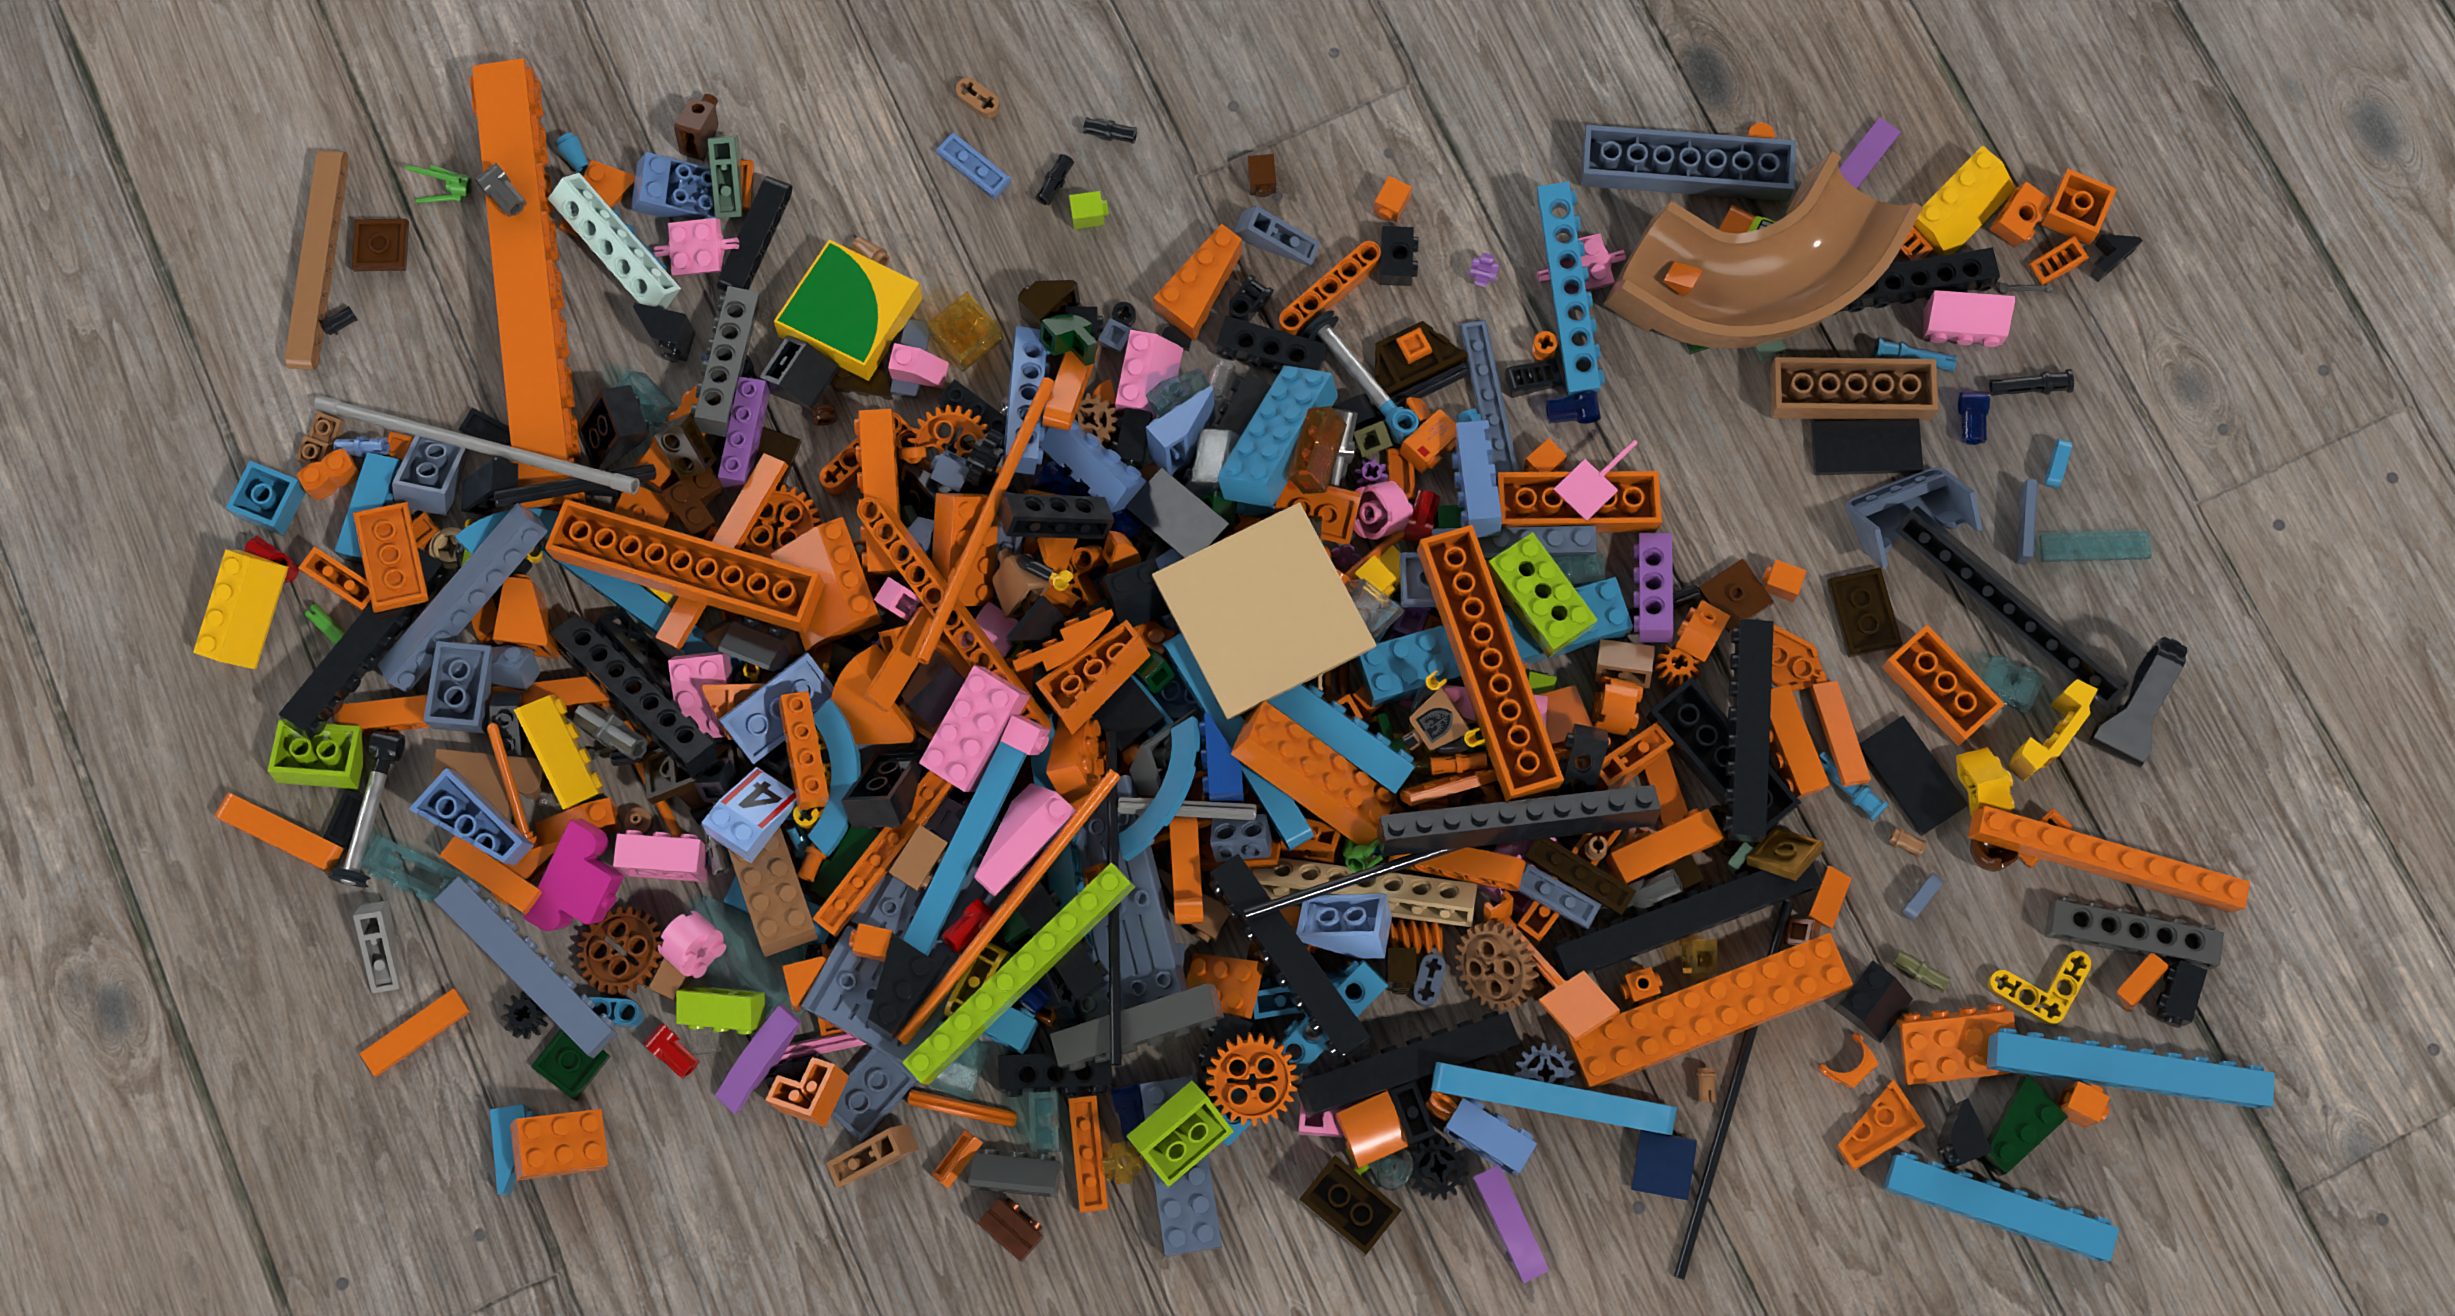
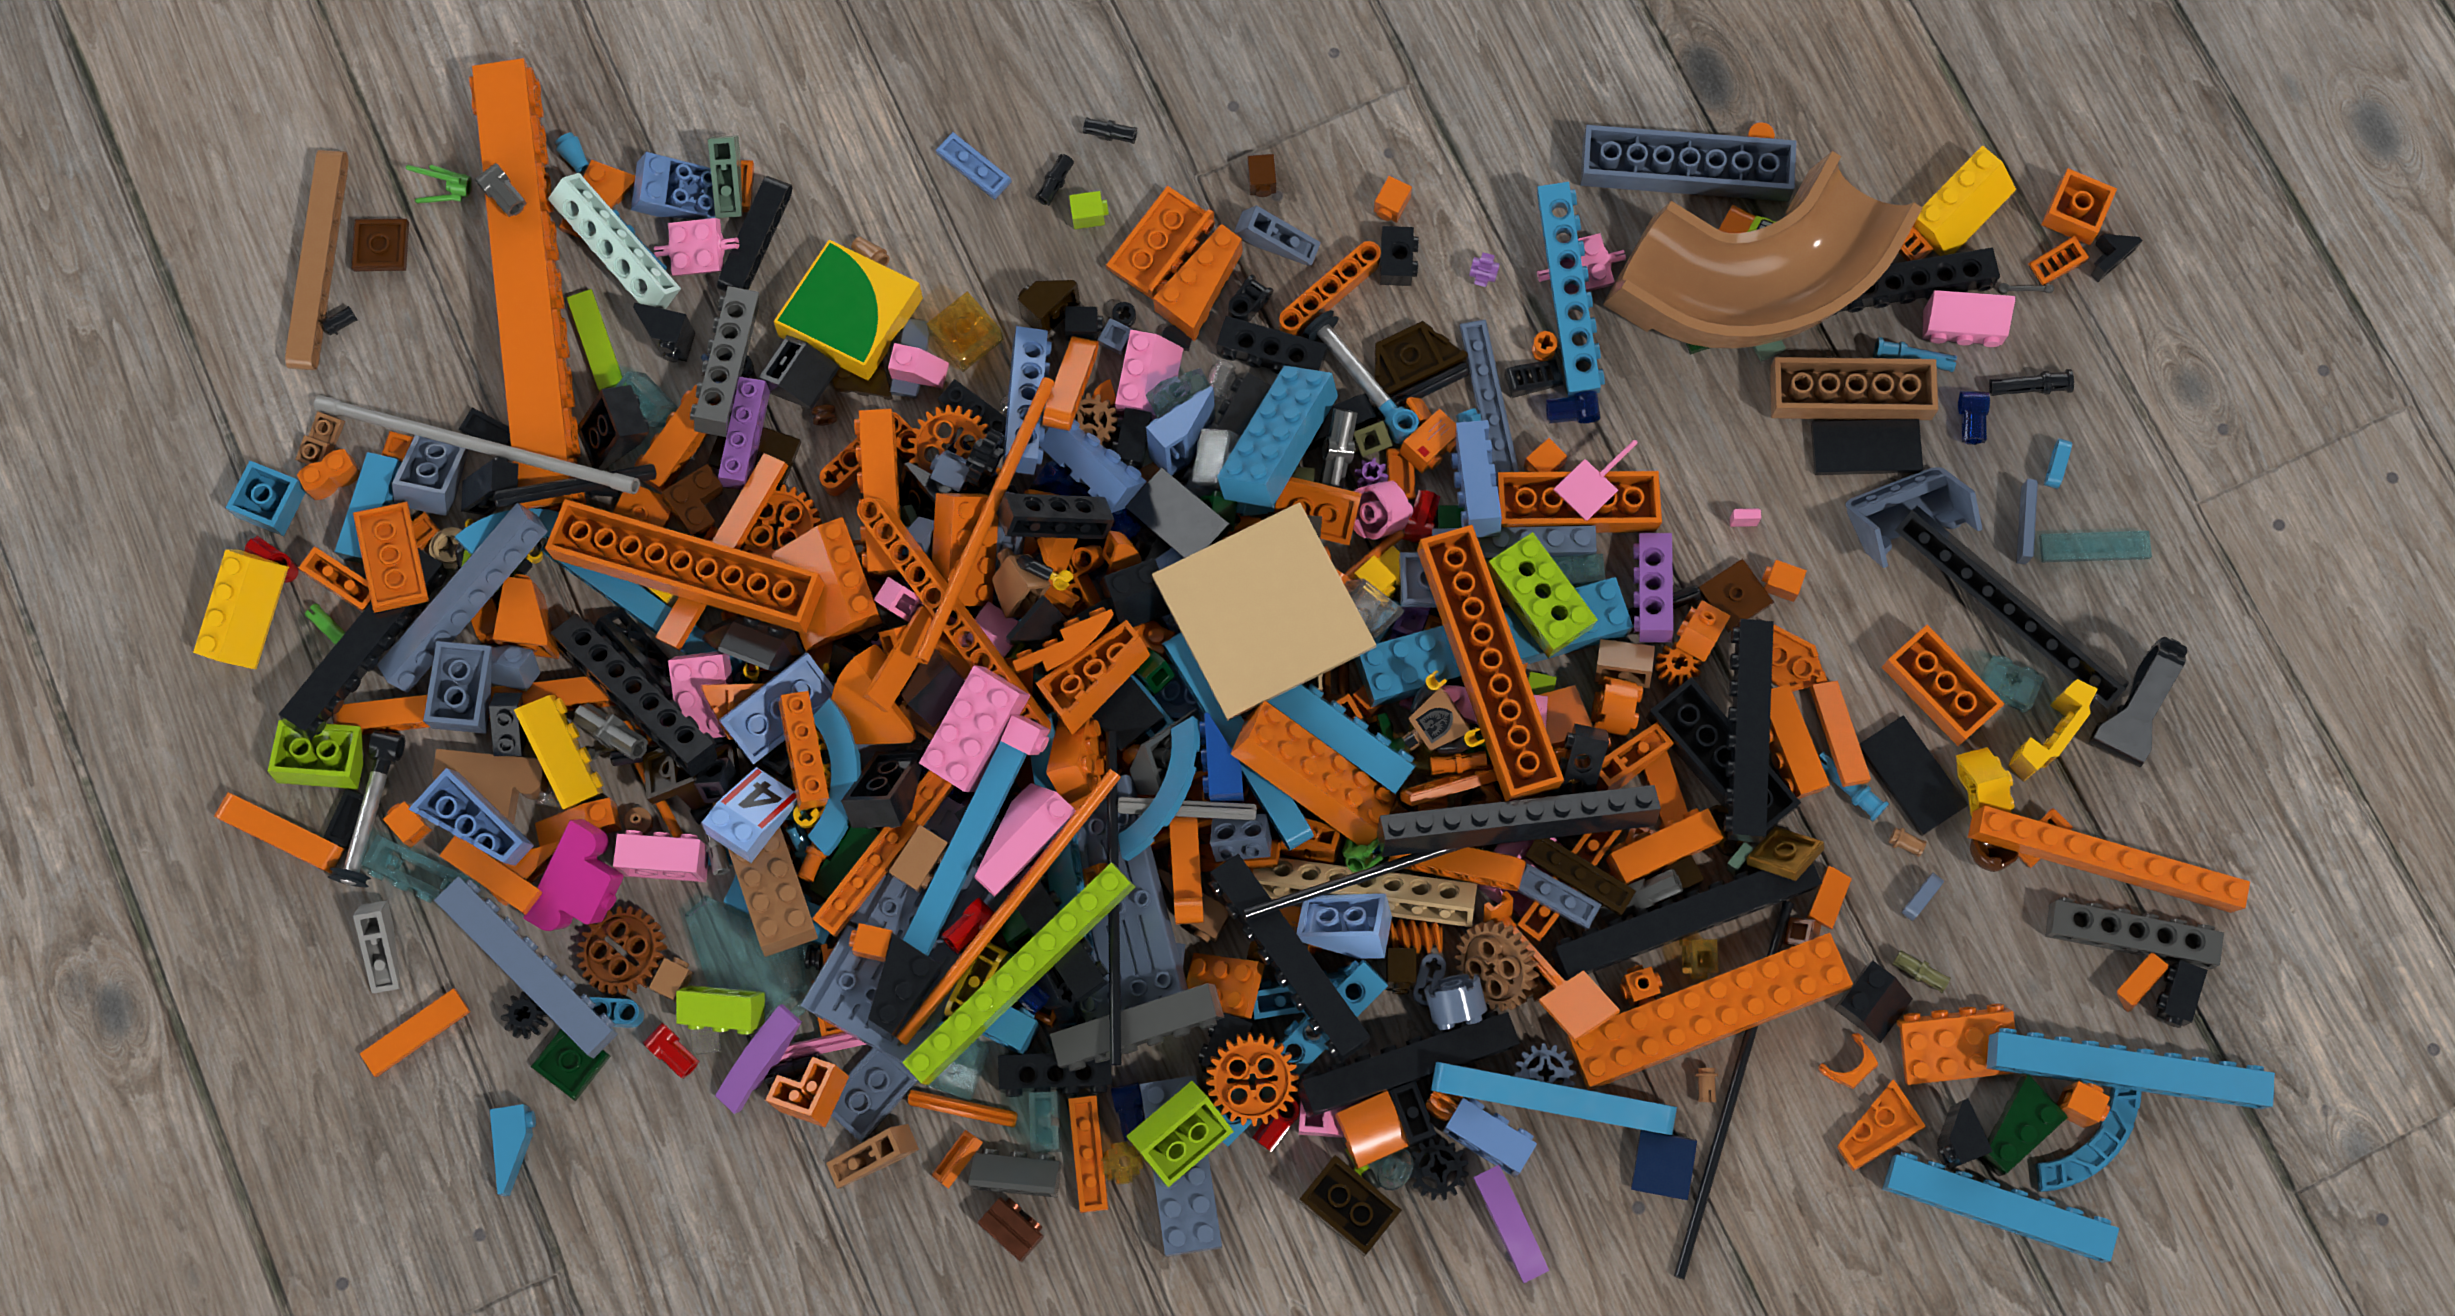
(362, 445): medium blue pin -> none
(406, 824): none -> orange brick
(509, 784): orange piece -> none
(558, 1144): orange brick -> none
(595, 339): none -> lime tile
(685, 447): dark brown brick -> none
(691, 944): bright pink brick -> none
(696, 126): reddish brown torso -> none
(800, 978): orange slope -> none
(912, 454): orange tile -> none
(980, 93): medium nougat beam -> none
(1069, 333): dark green brick -> none
(1161, 242): none -> orange bracket
(1271, 1134): none -> red piece
(1317, 450): clear orange brick -> none
(1344, 557): medium lavender plant -> none
(1414, 345): orange tile -> none
(1456, 1001): none -> sand blue brick
(1592, 853): medium nougat pin -> none
(1682, 277): orange slope -> none
(1745, 517): none -> bright pink tile
(1864, 612): dark brown tile -> none
(1869, 152): medium lavender tile -> none
(2009, 223): orange brick -> none
(2051, 996): yellow beam -> none
(2098, 1150): none -> dark azure tile

